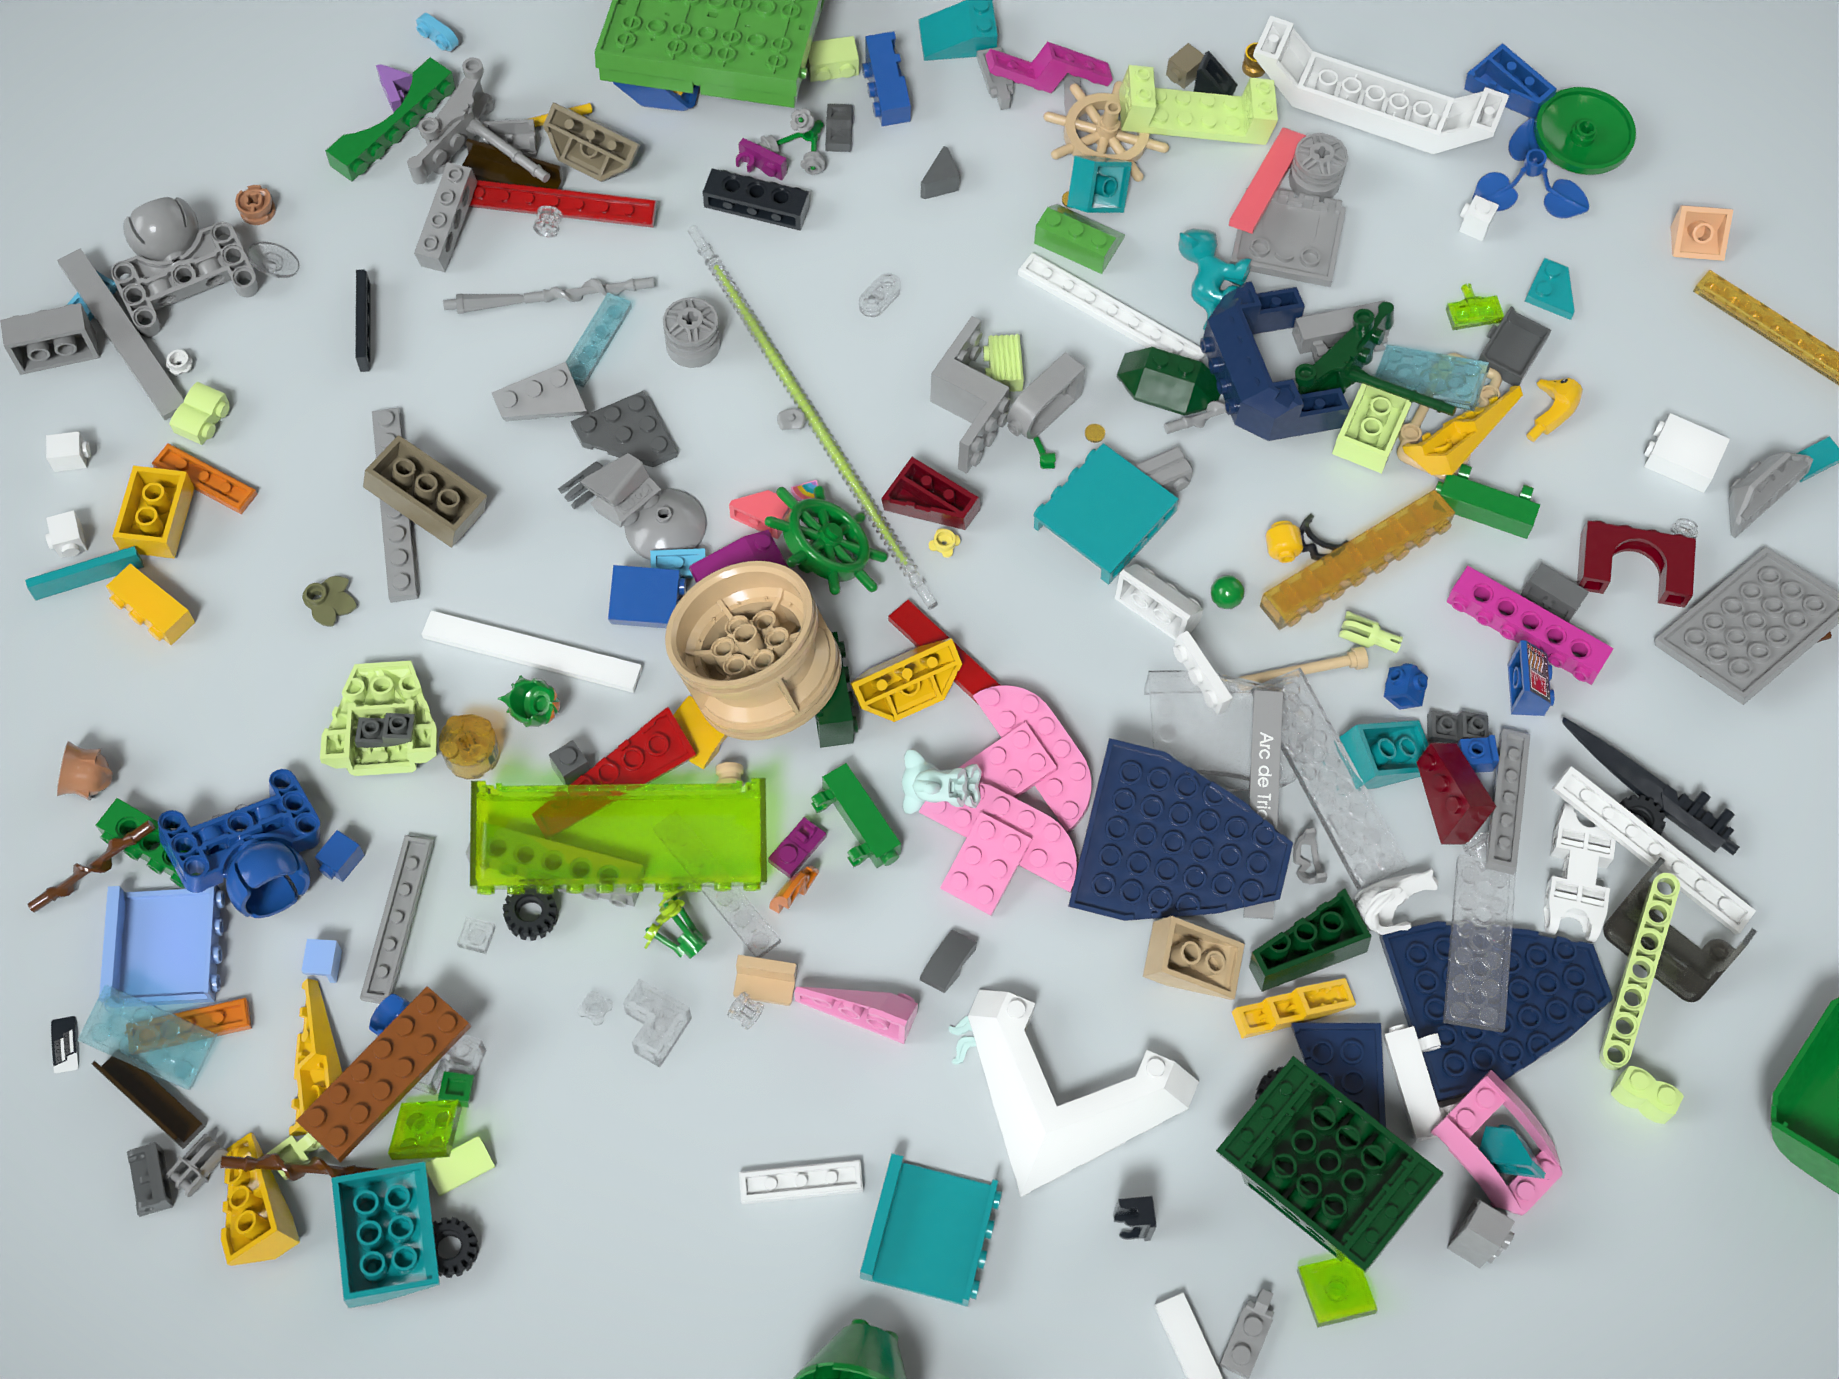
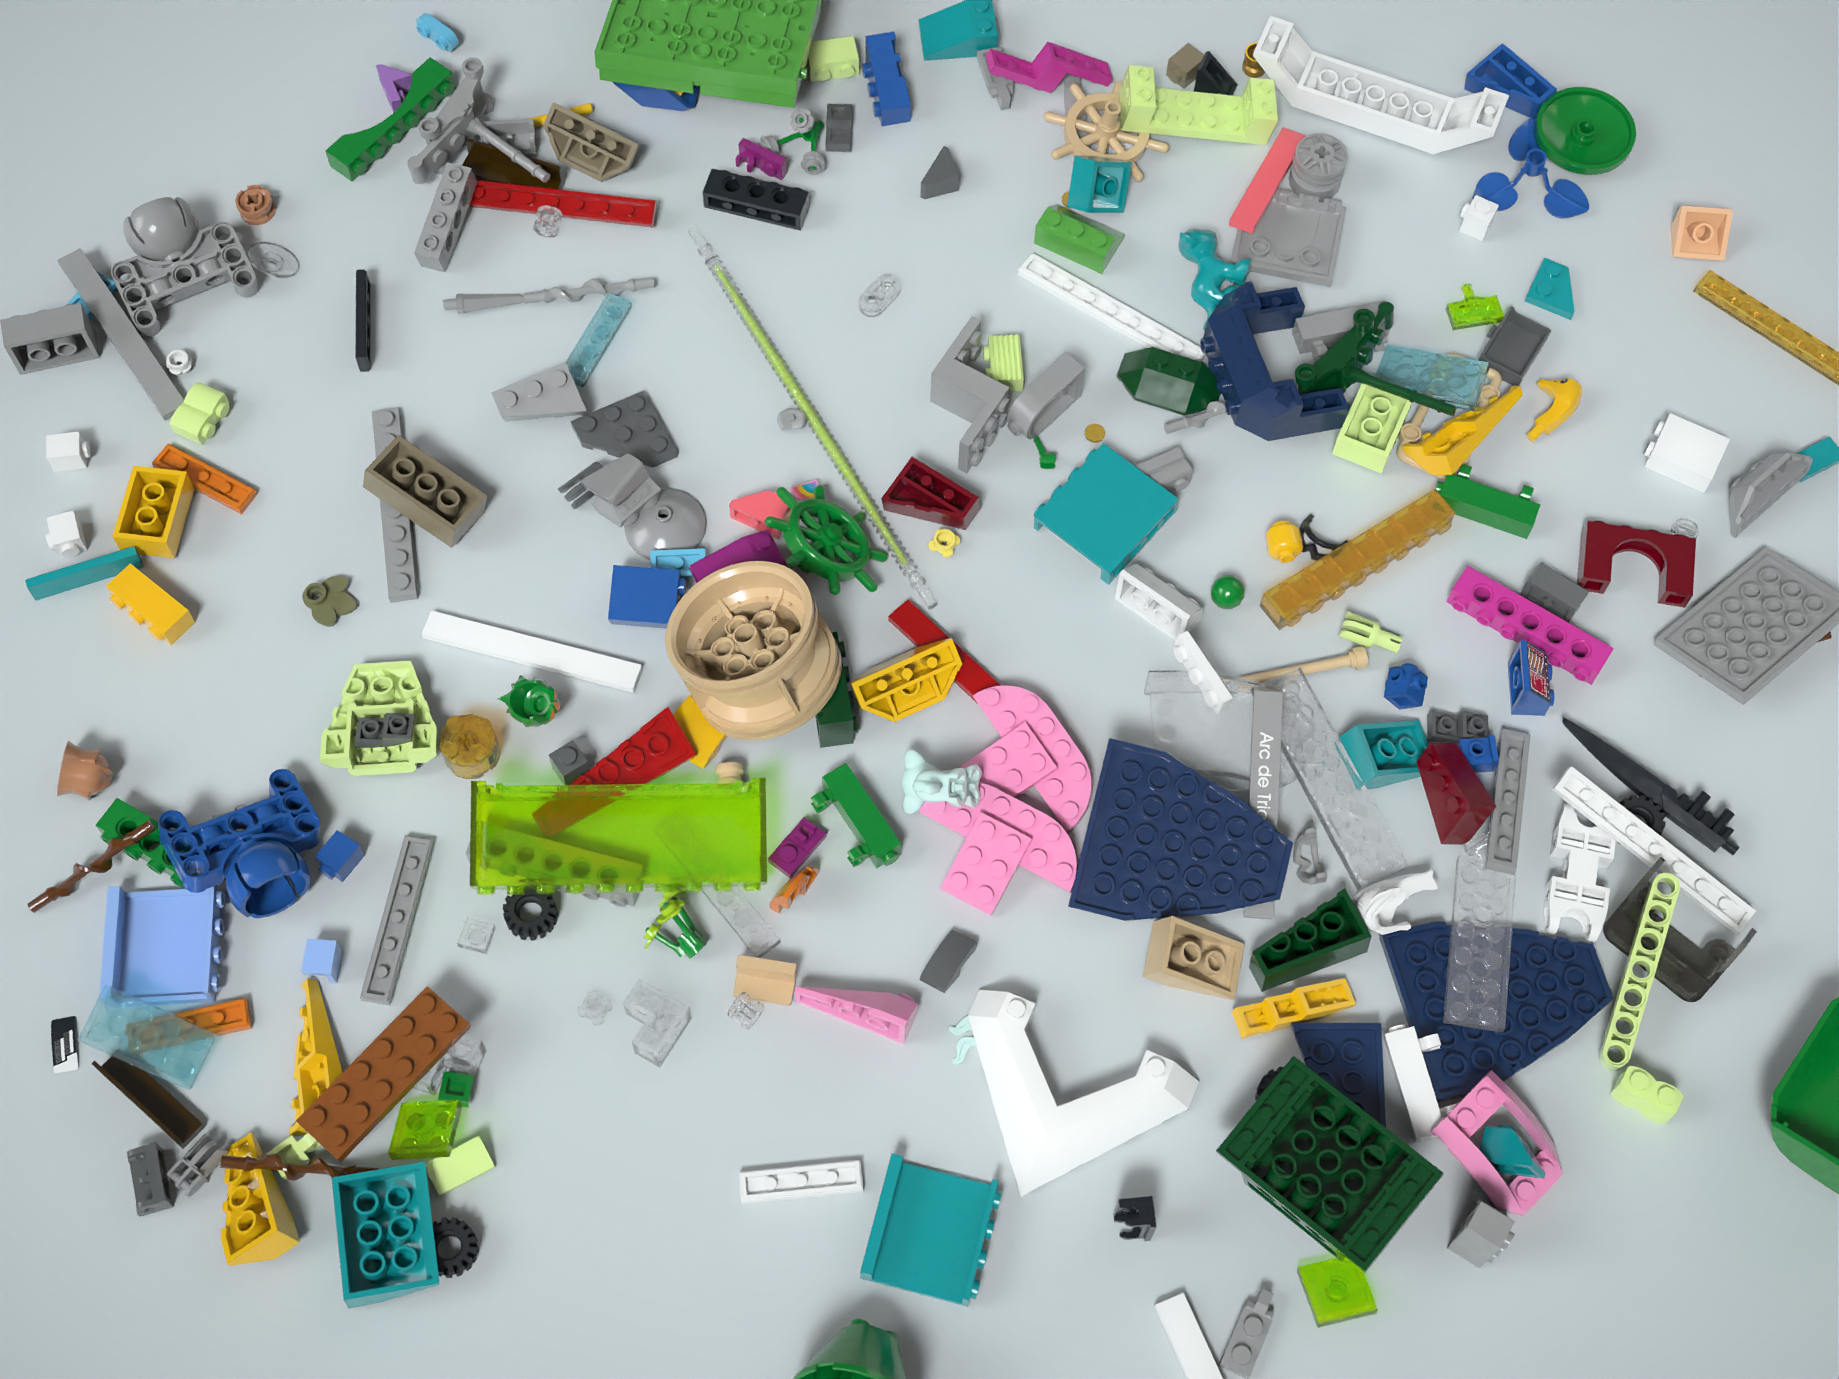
(387, 1012): blue hair -> none
(691, 332): light grey wheel -> none

